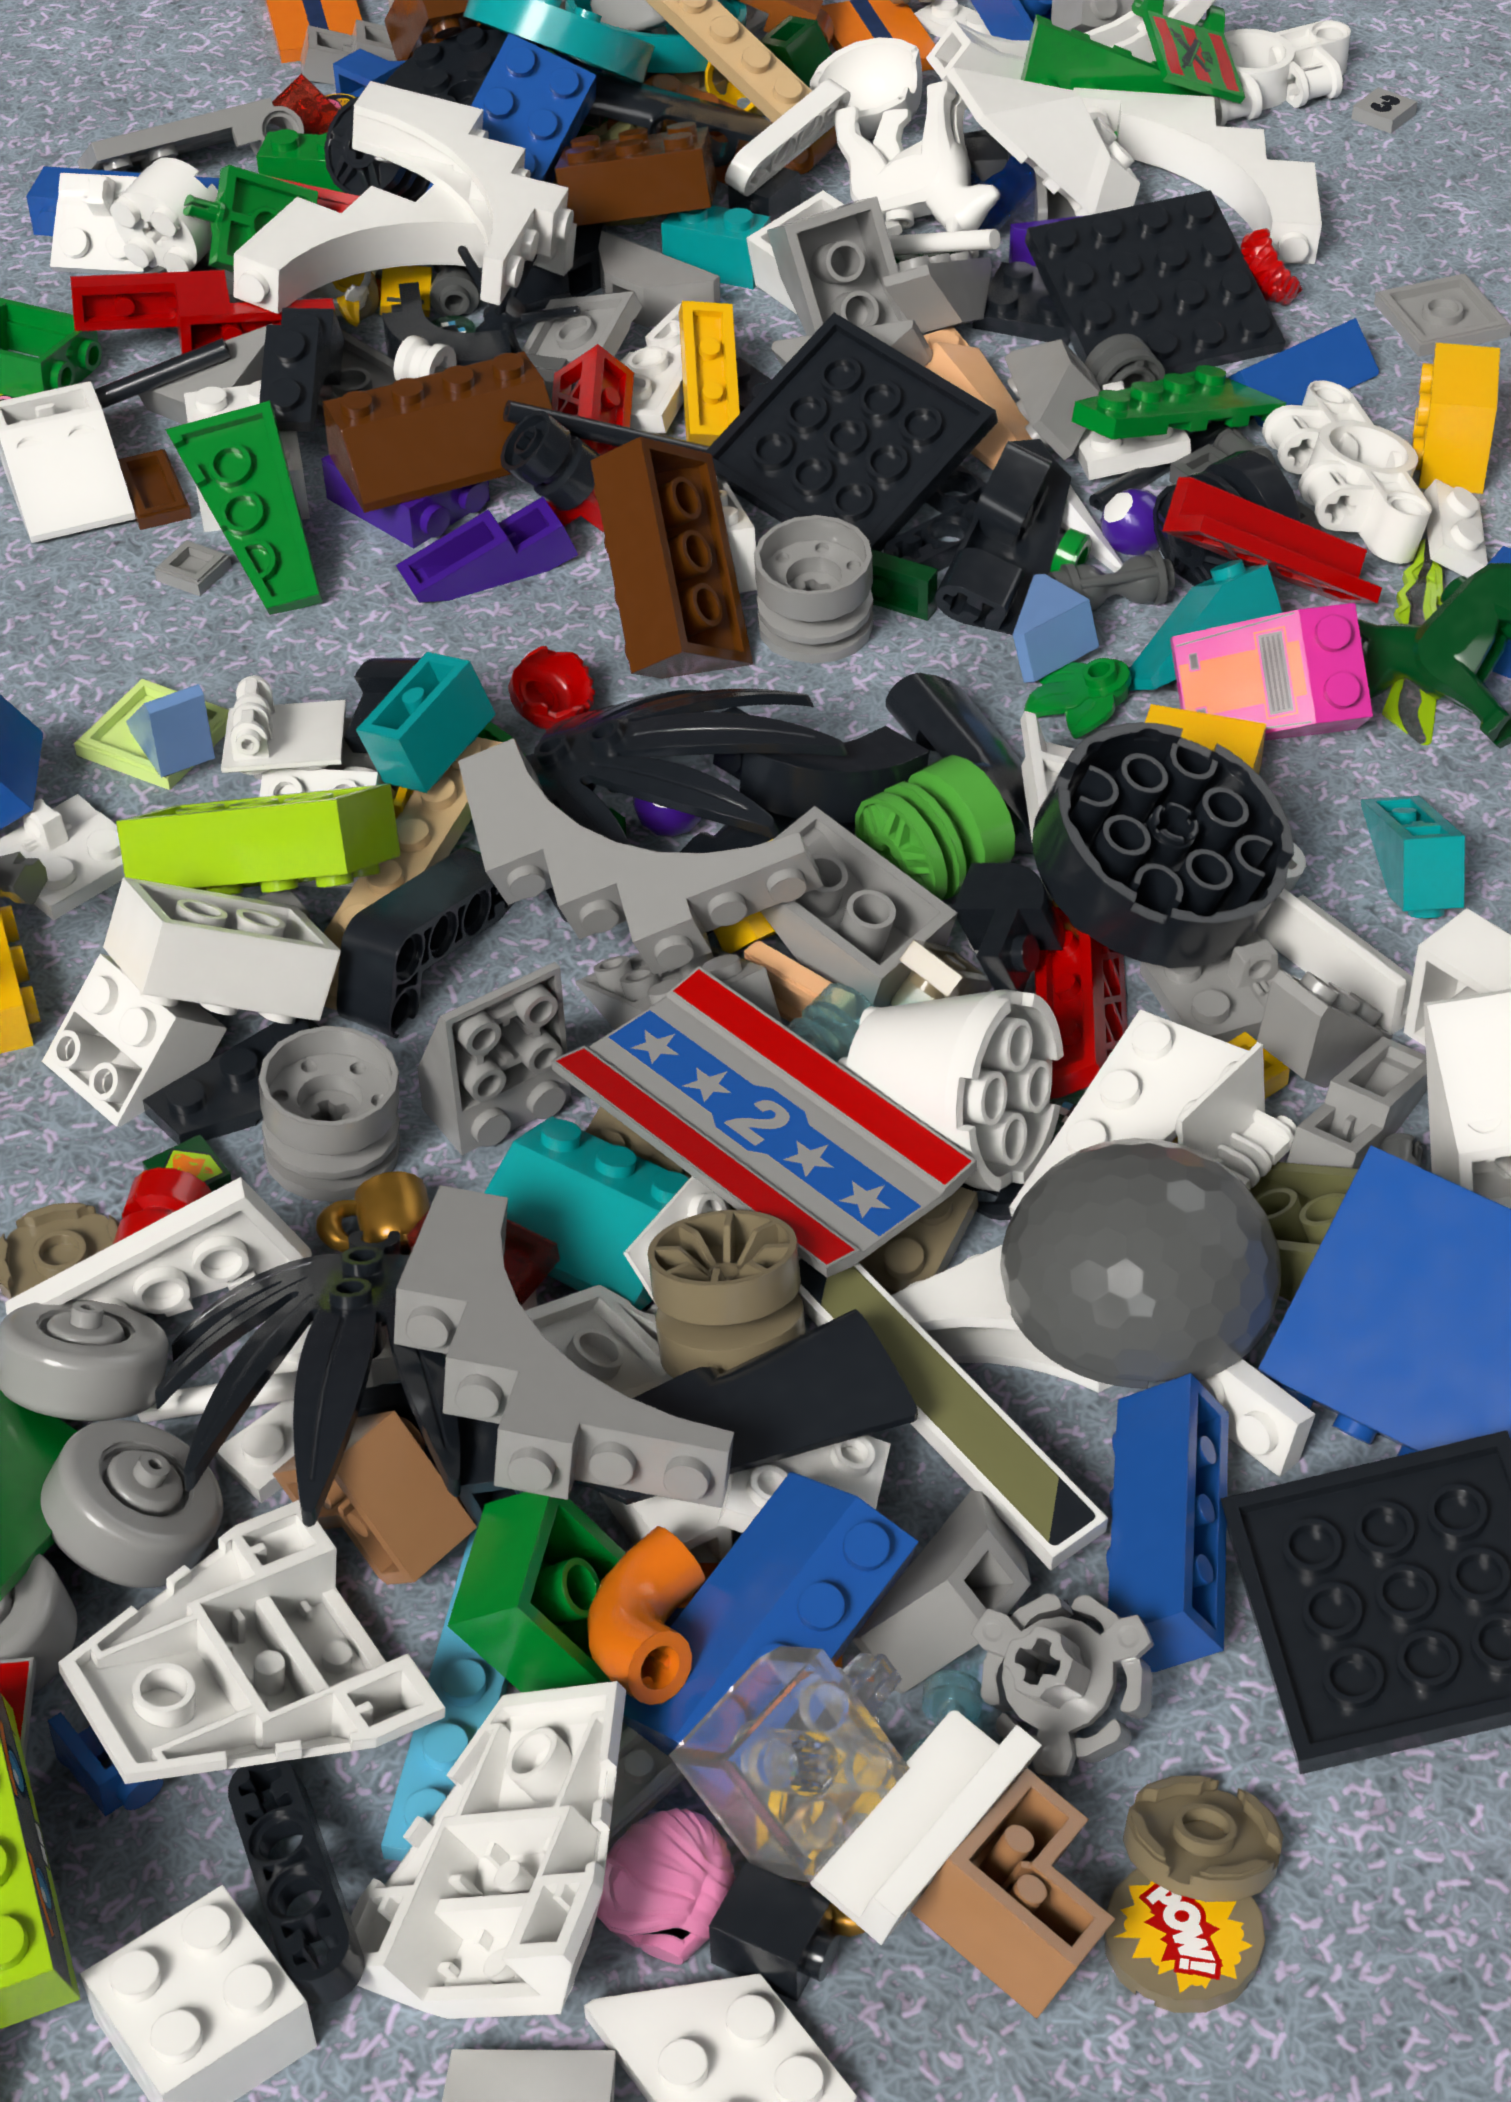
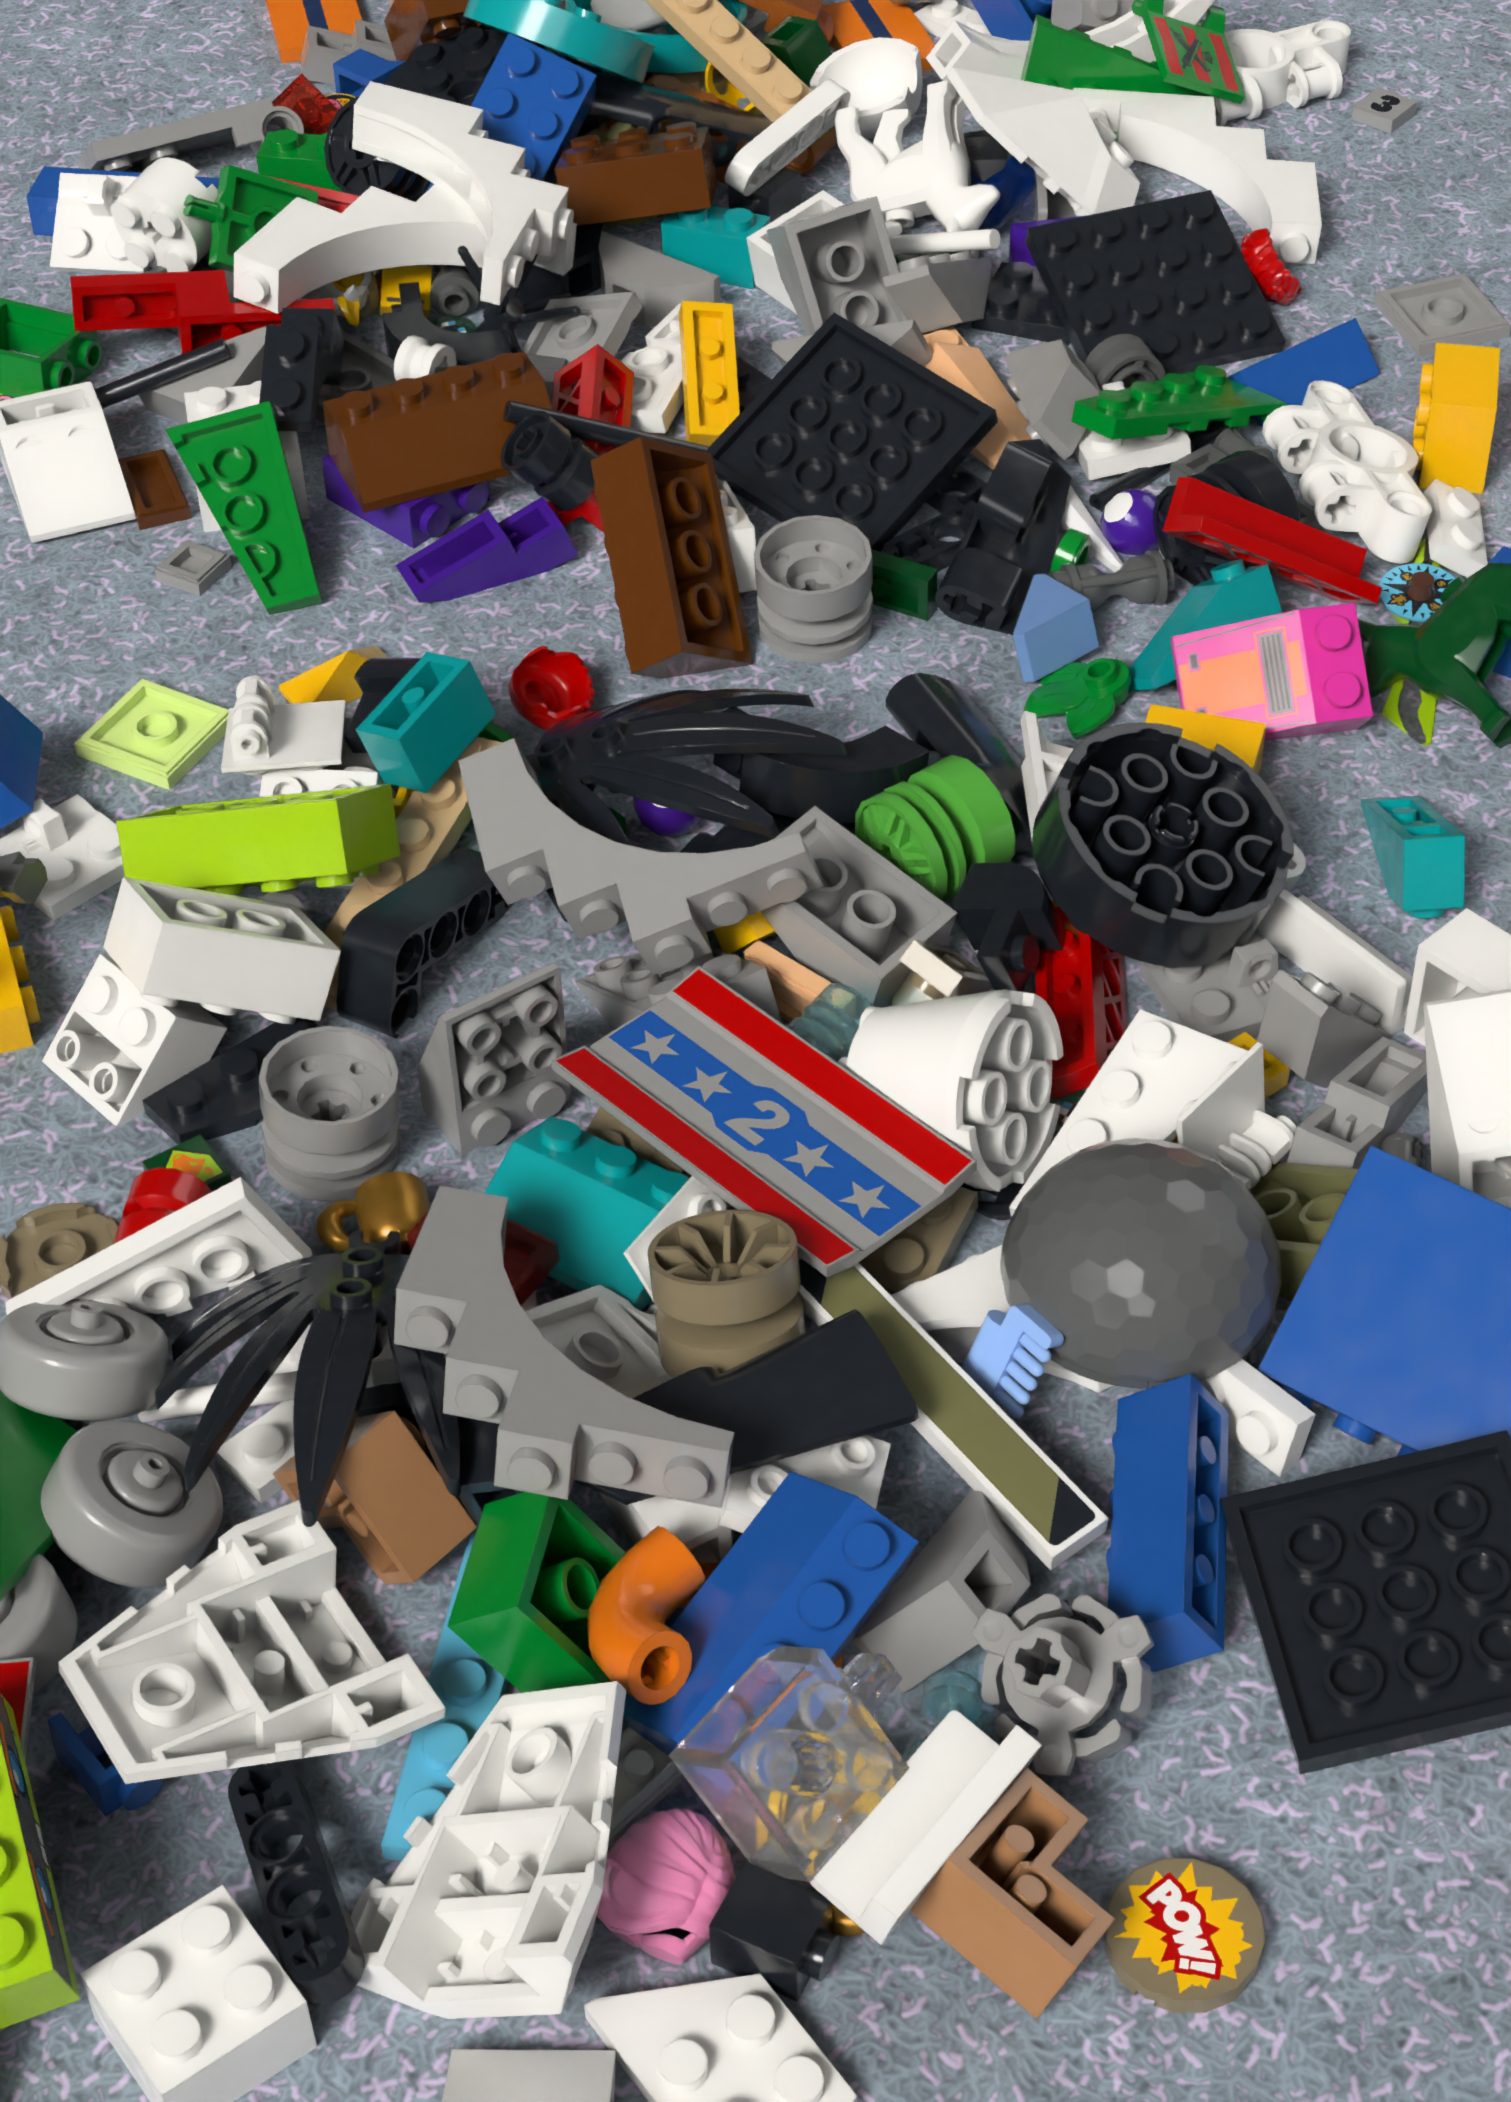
(174, 731): medium blue slope -> none
(331, 679): none -> yellow slope
(1001, 1348): none -> light blue piece
(1202, 1839): dark tan tile -> none
(1414, 590): none -> piece

